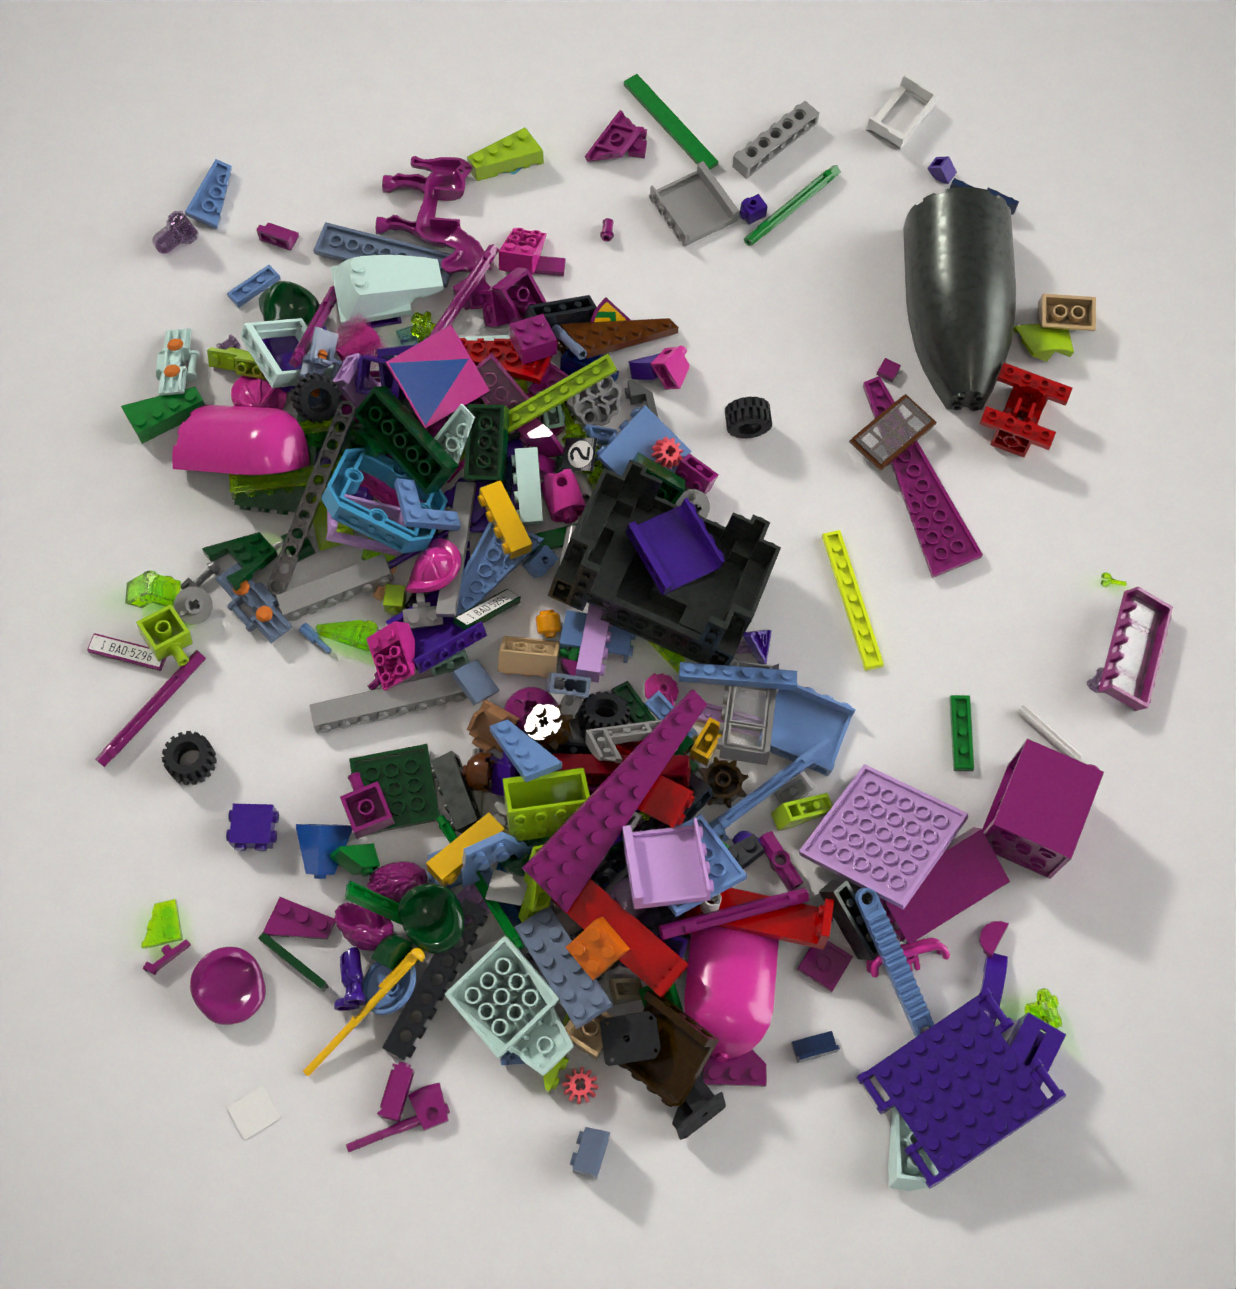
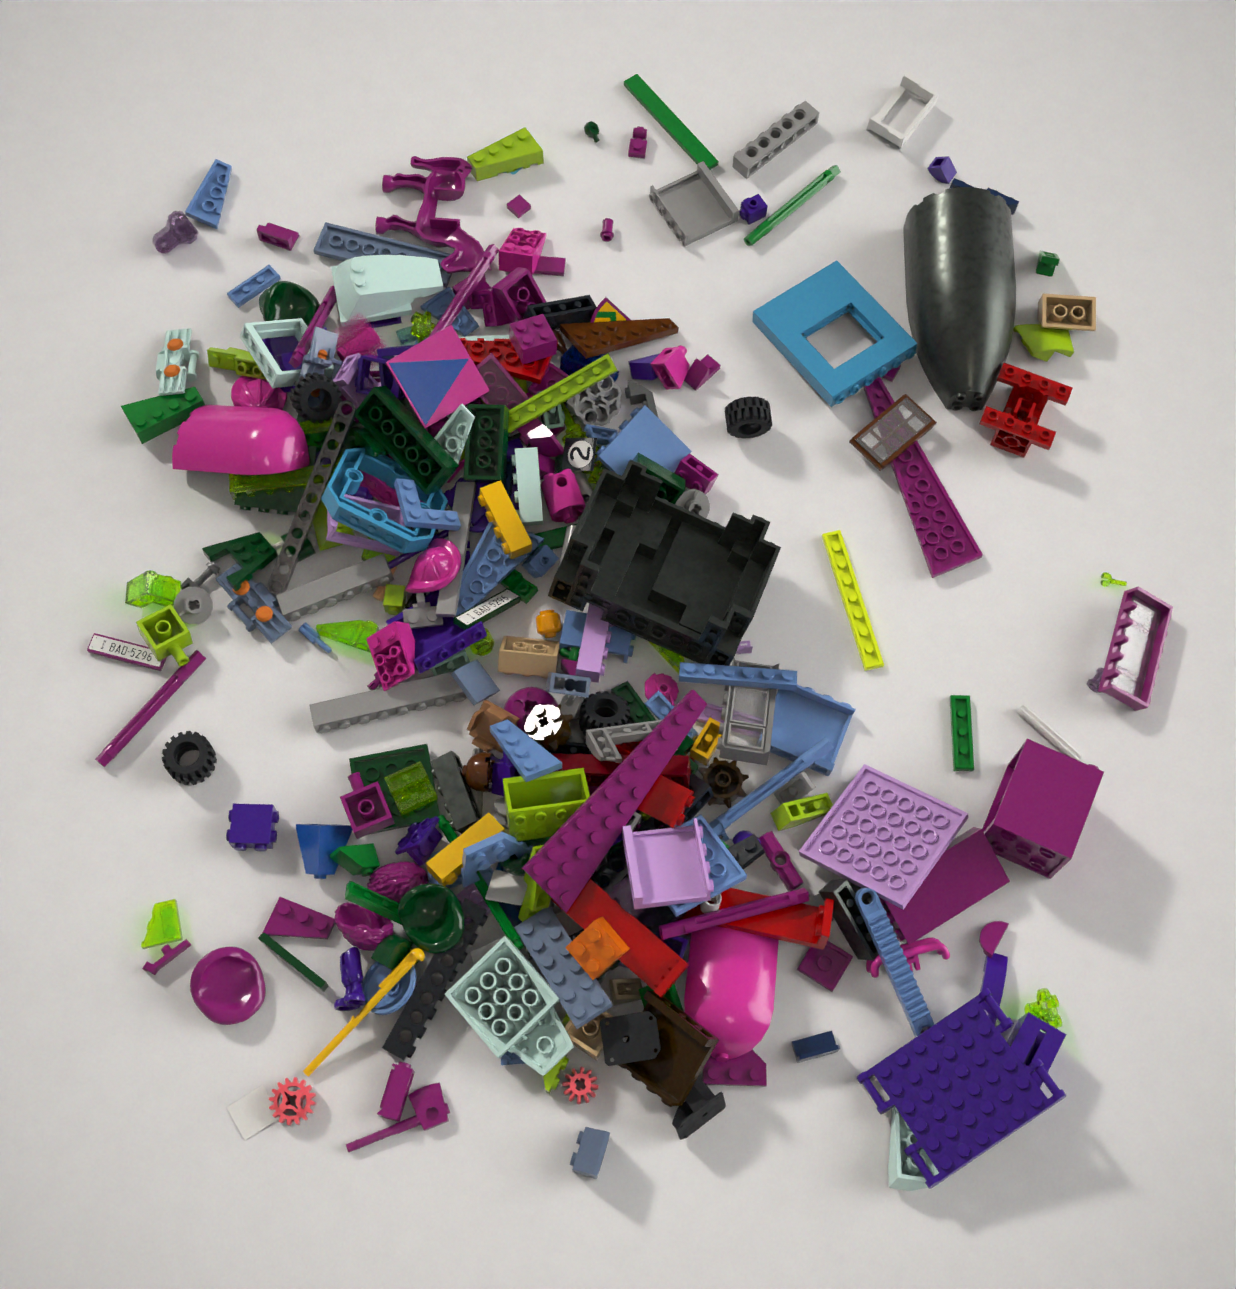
(230, 342): clear purple bush -> none
(299, 1096): none -> coral gear
(411, 788): none -> clear neon green slope
(420, 840): none -> dark purple bracket
(463, 323): none -> medium blue wing
(484, 645): none -> clear neon green head
(518, 206): none -> magenta tile
(520, 586): none -> green slope
(574, 347): sand blue piece -> none
(591, 129): none -> dark green piece
(614, 139): magenta wing -> none
(664, 446): coral gear -> none
(675, 547): dark purple panel -> none
(701, 371): none -> magenta slope
(759, 644): dark purple wing -> none
(816, 304): none -> dark azure panel
(1046, 263): none -> green slope

